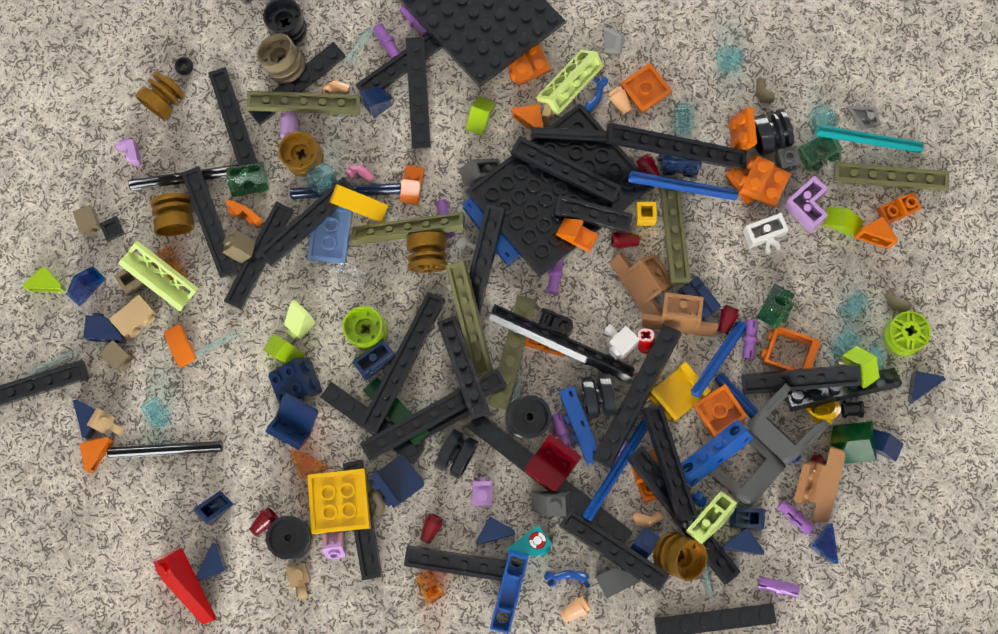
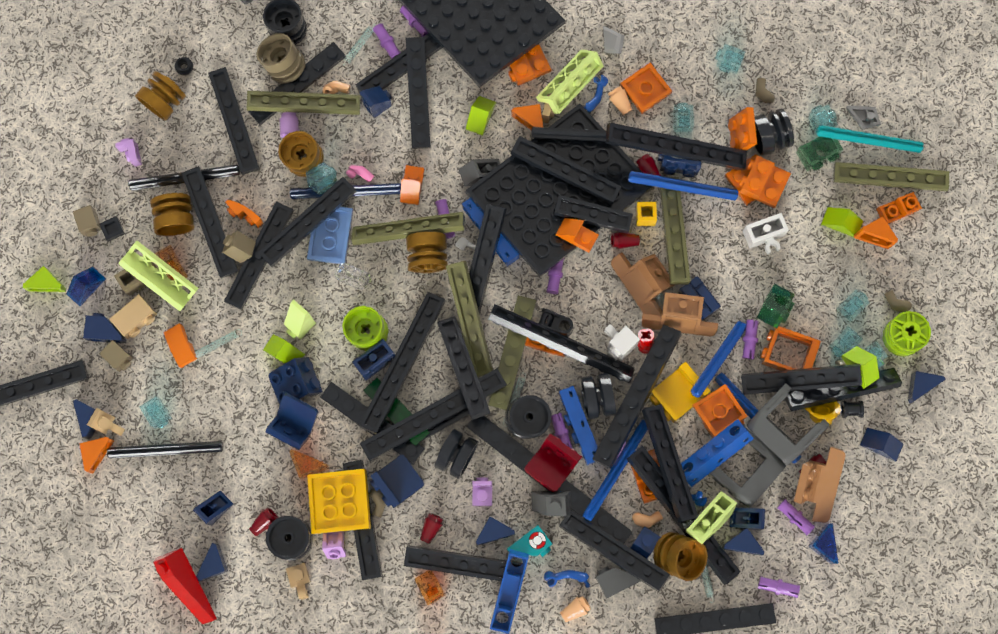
(55, 359): light aqua piece -> none
(238, 179): clear green brick -> none
(358, 203): yellow tile -> none
(727, 319): dark red cone -> none
(787, 159): dark grey brick -> none
(804, 205): lavender brick -> none
(856, 441): dark green slope -> none

